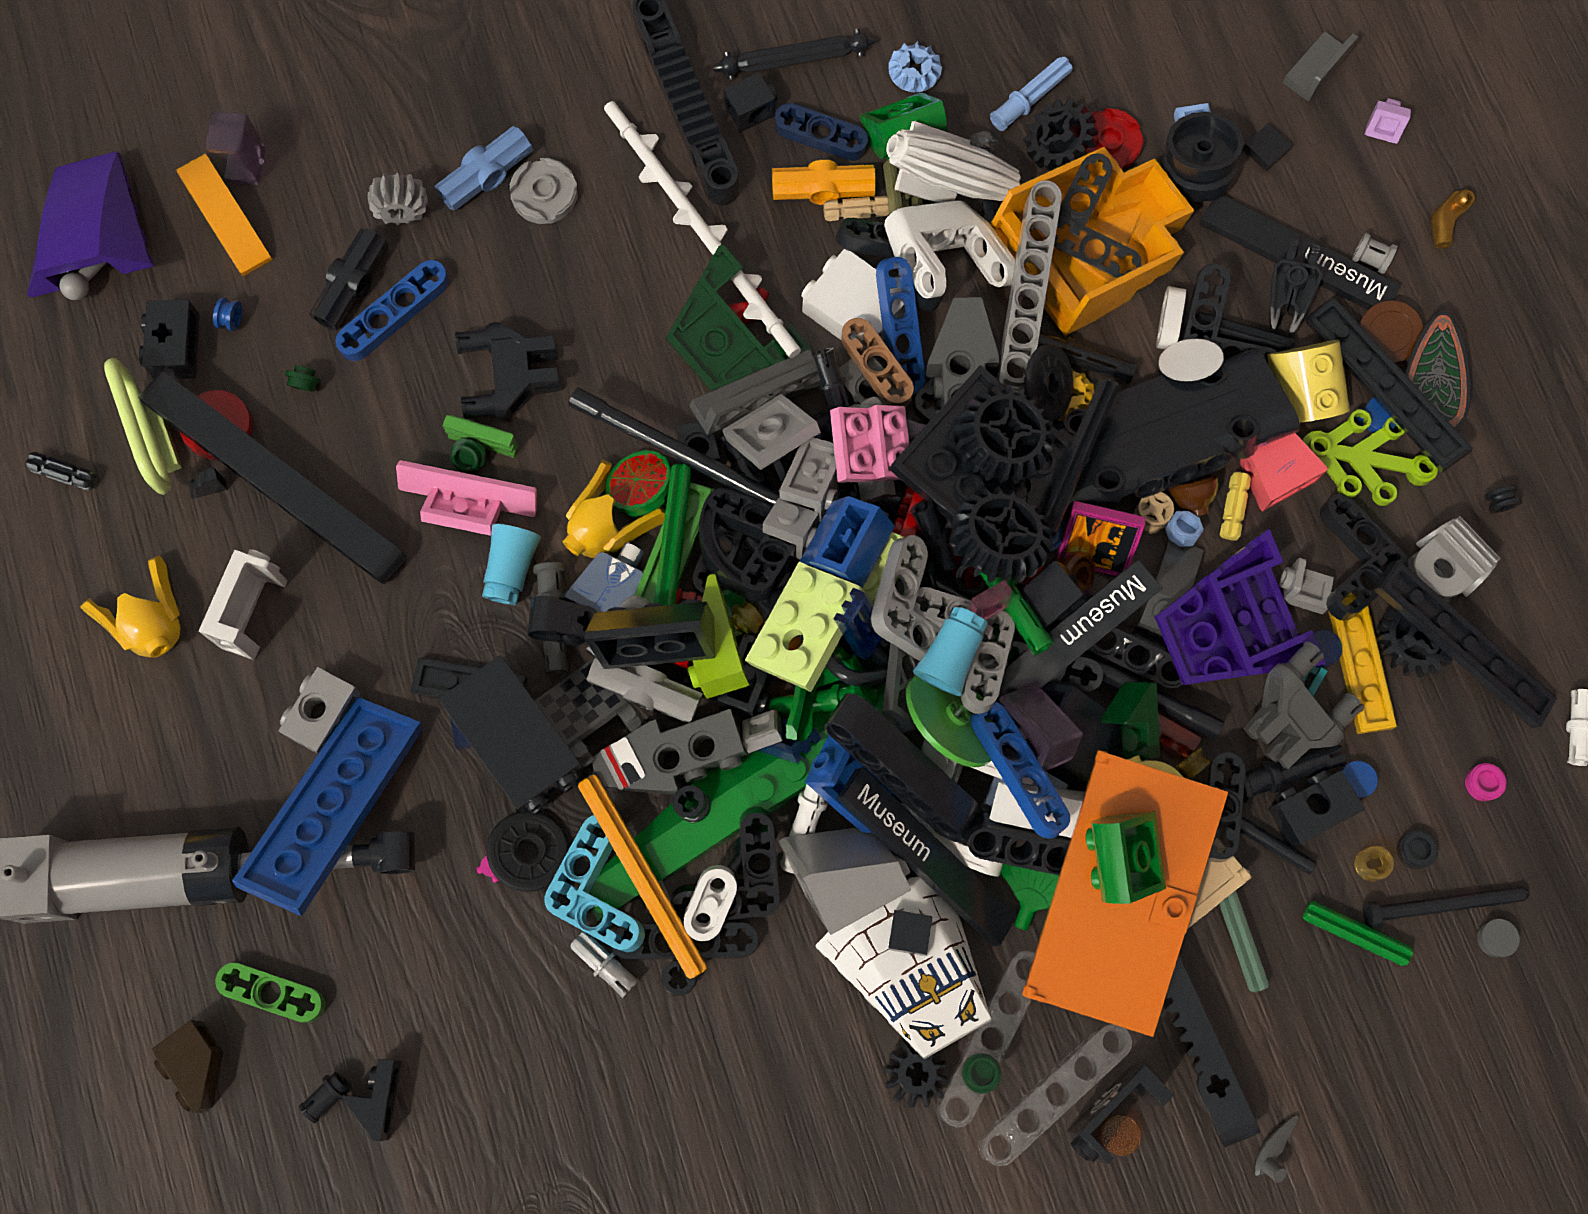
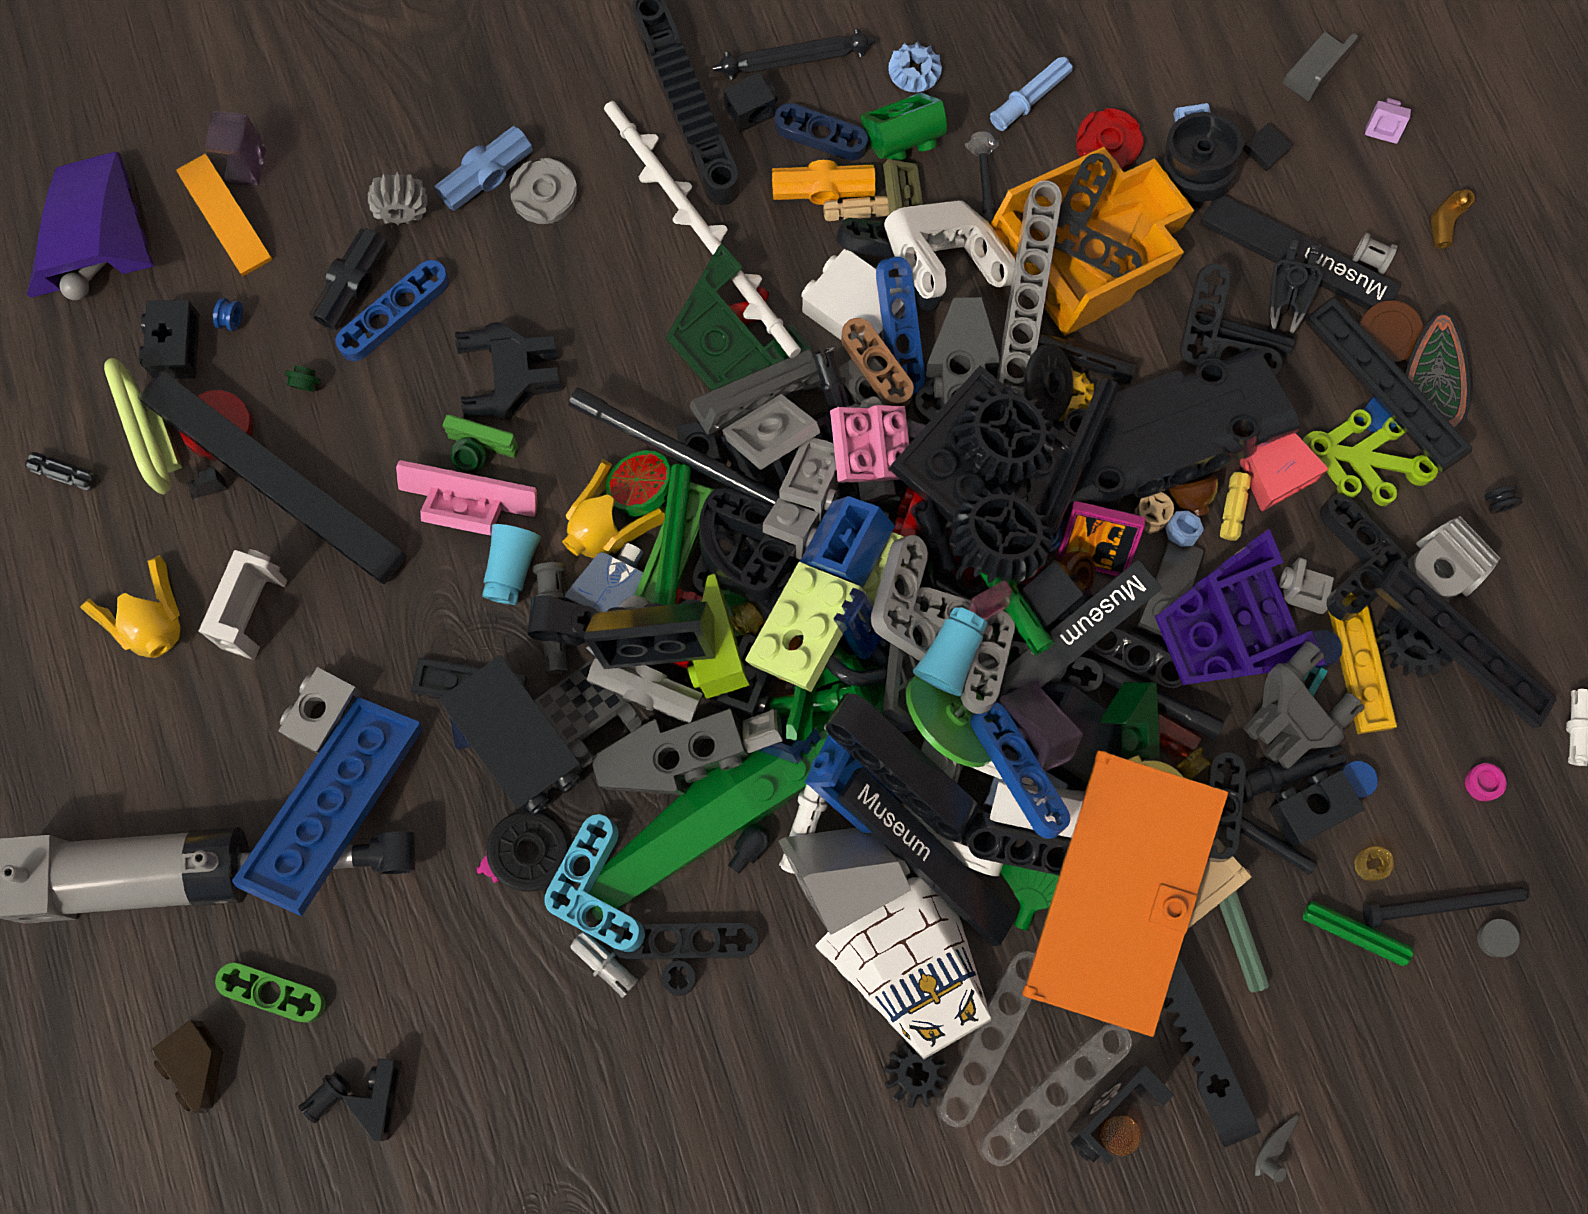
(622, 763): sticker -> none
(642, 876): light orange axle -> none
(684, 794): black bush -> none
(710, 901): white plate -> none
(753, 879): black beam -> none
(910, 933): black tile -> none
(942, 164): white plate -> none
(981, 1073): dark green plate -> none
(1058, 136): black gear -> none
(1126, 857): green brick -> none
(1171, 317): white beam -> none
(1191, 360): white sticker -> none
(1312, 379): light yellow brick -> none
(1417, 849): black tile -> none

